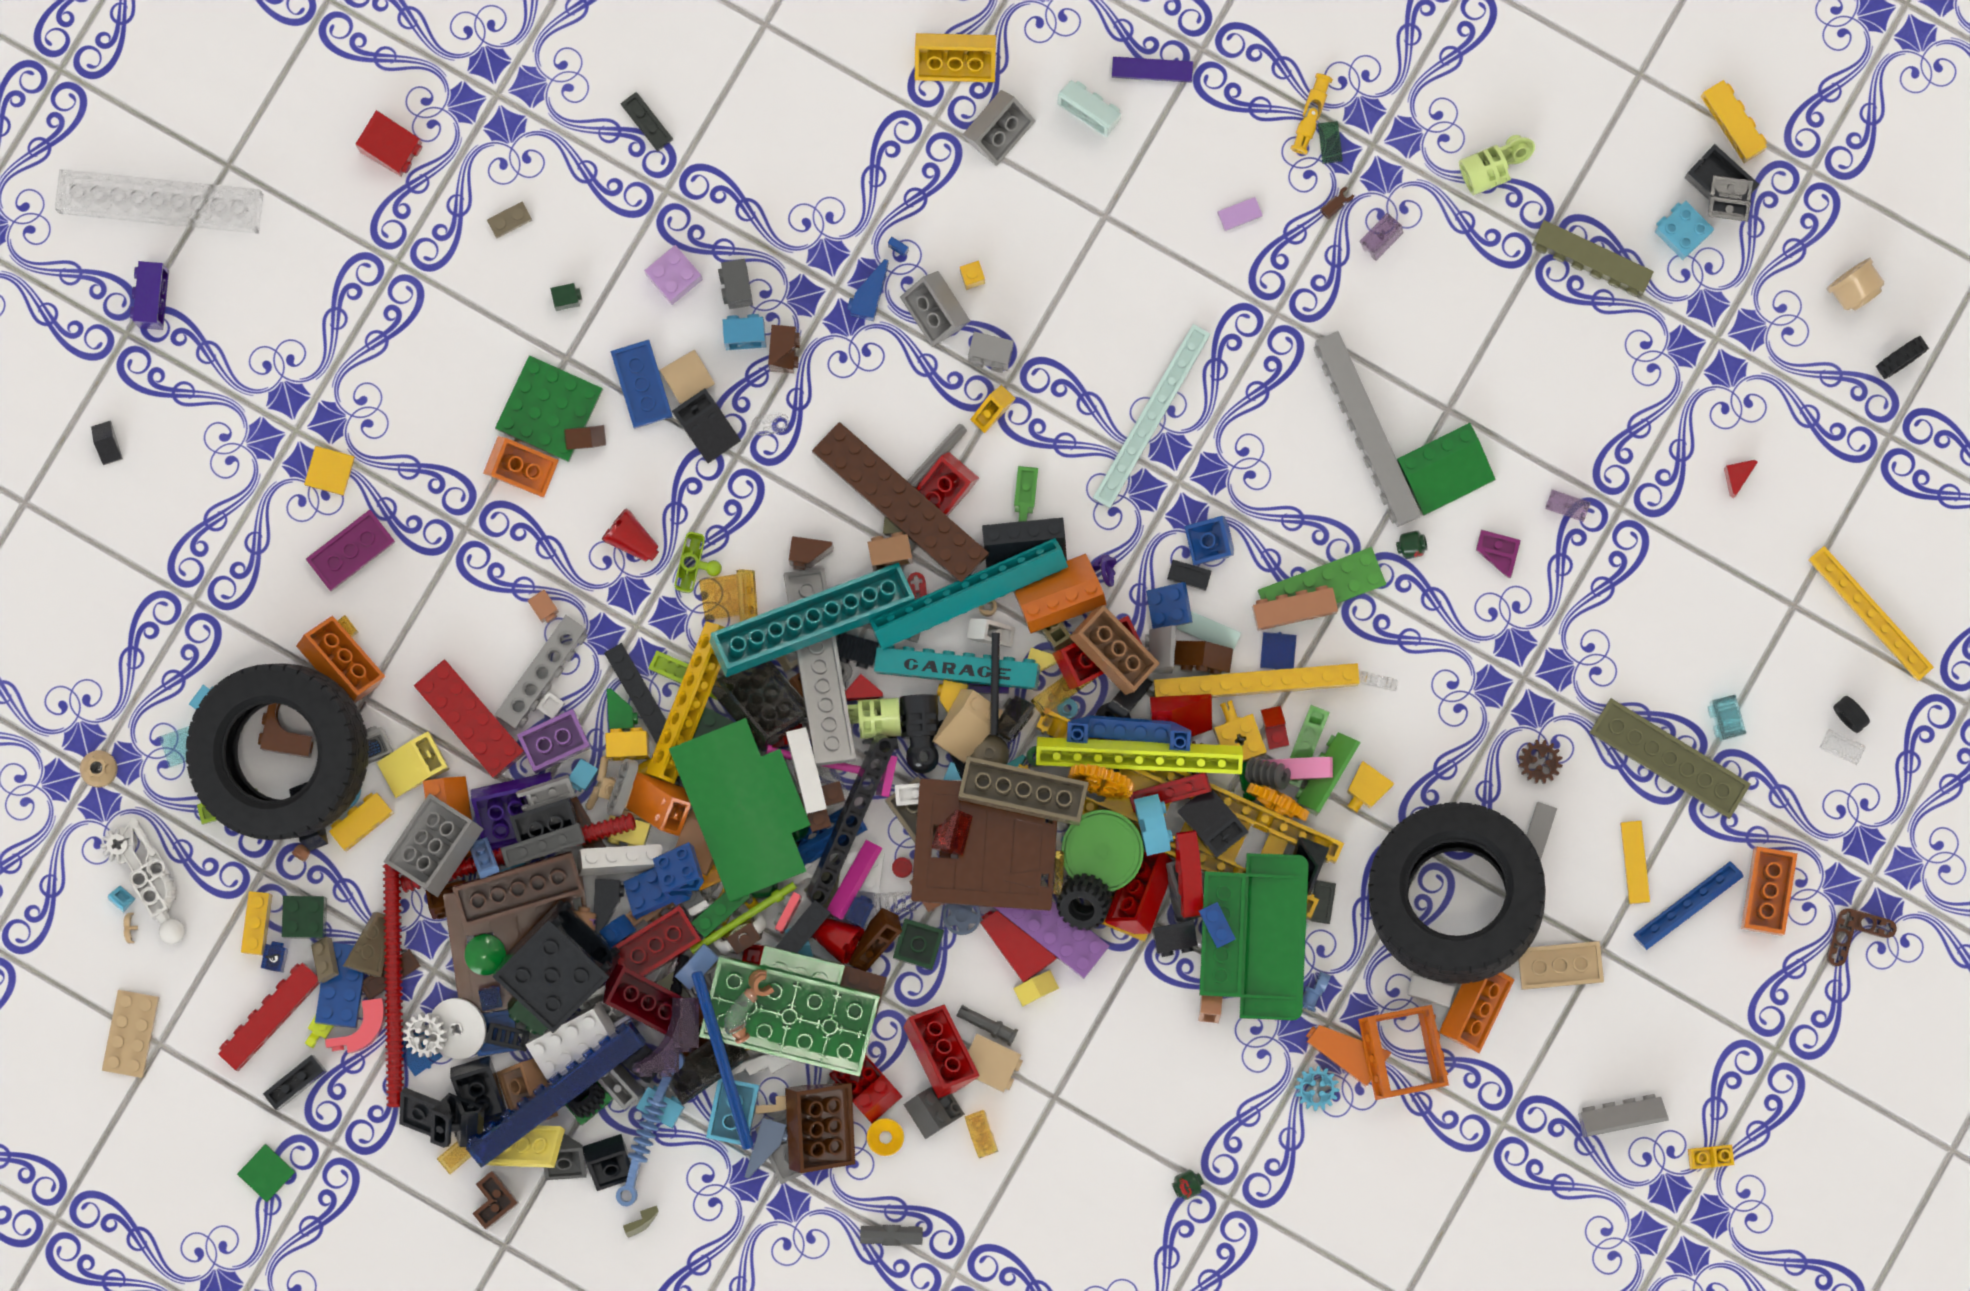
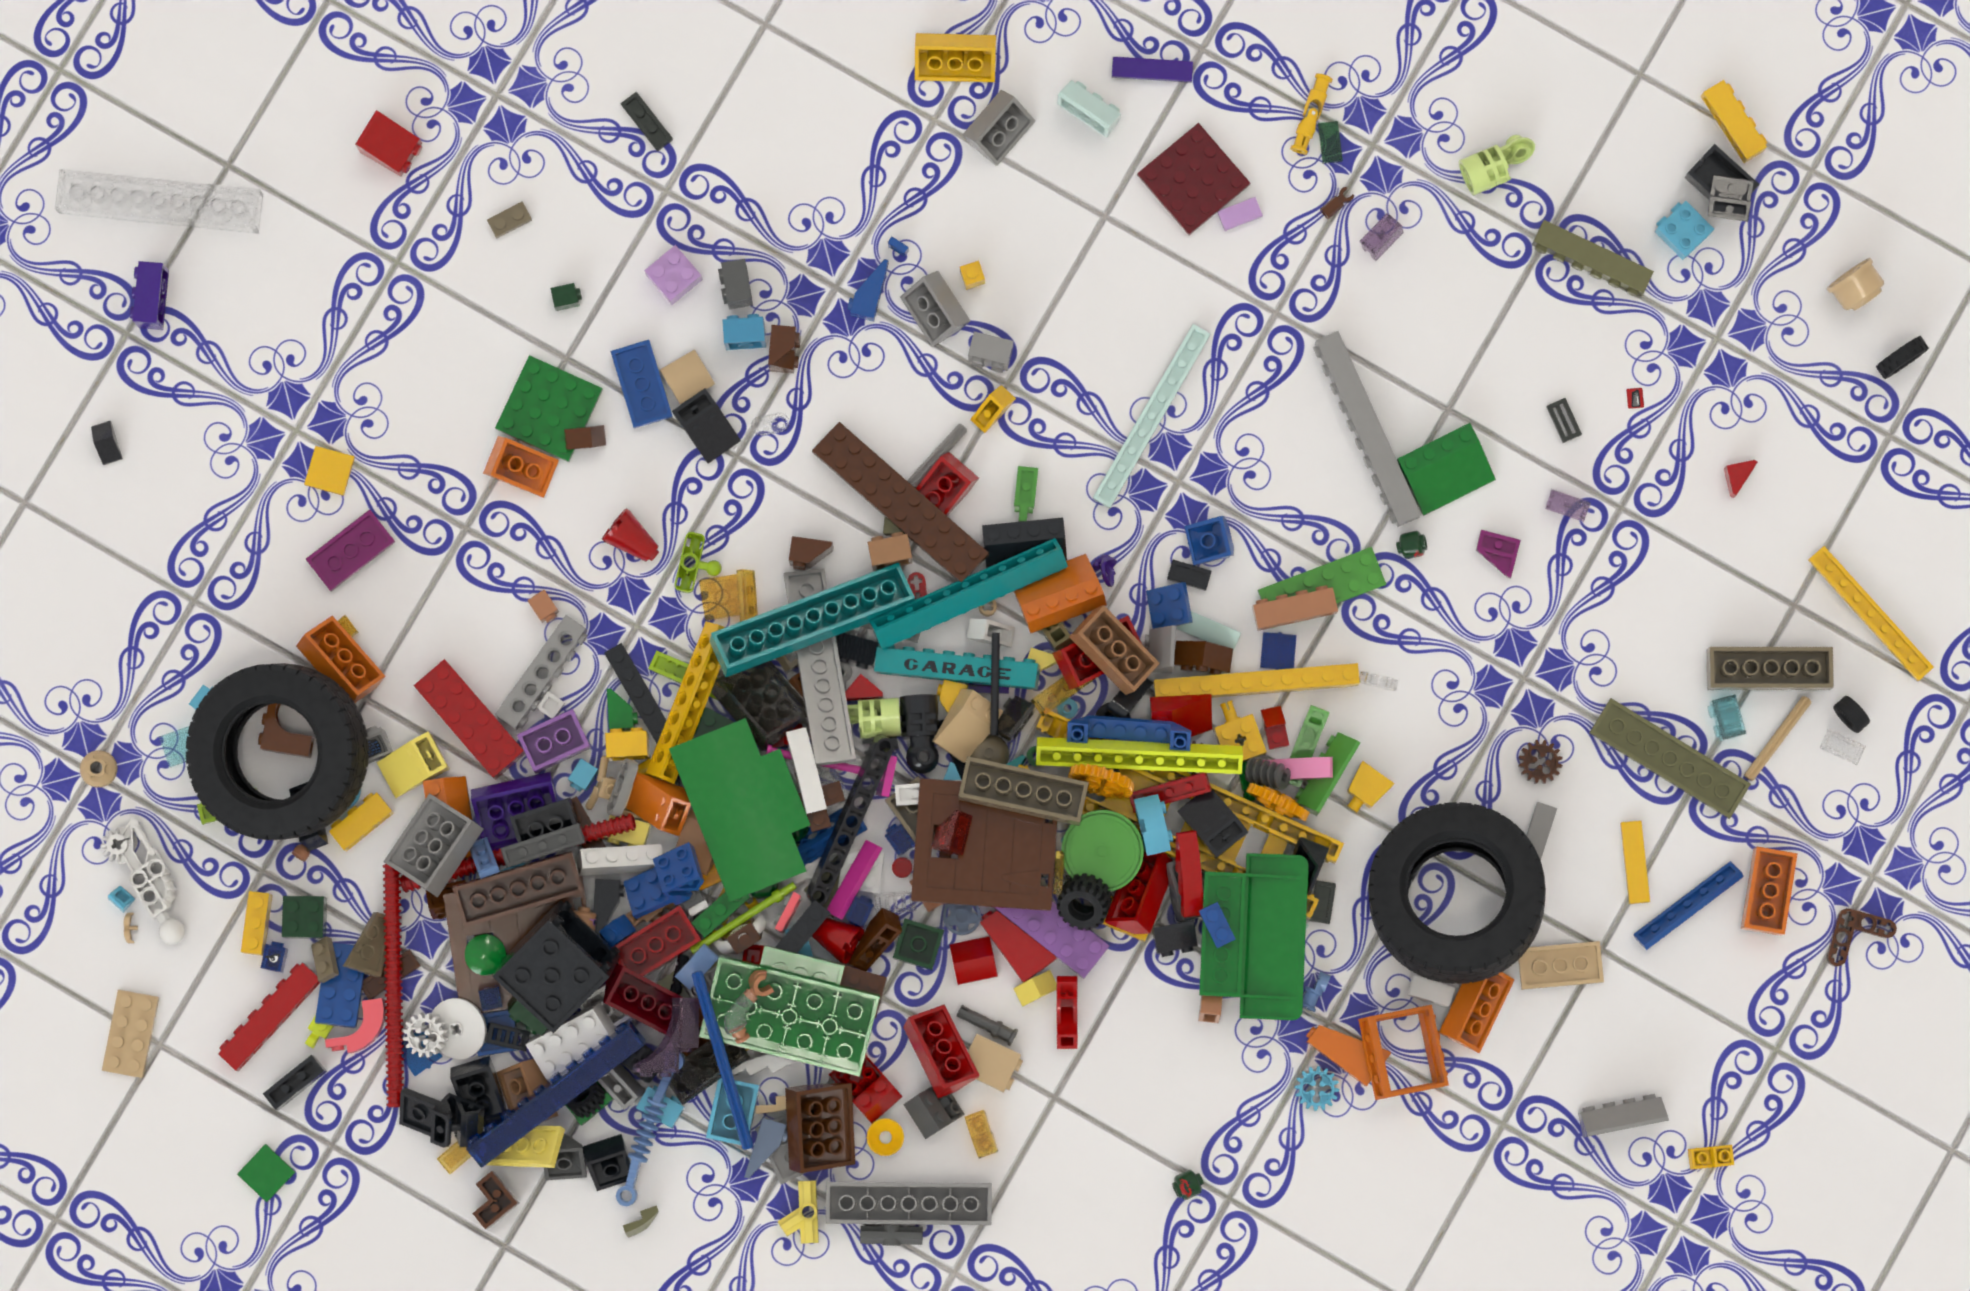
(547, 793): light grey hinge -> none
(796, 1219): none -> light yellow piece
(899, 839): none -> clear blue brick
(908, 1203): none -> light grey brick
(973, 960): none -> red slope
(1066, 1012): none -> red arch
(1193, 179): none -> dark red plate
(1559, 429): none -> pearl dark grey tile
(1635, 398): none -> red sticker
(1770, 668): none -> dark tan brick
(1777, 738): none -> tan axle

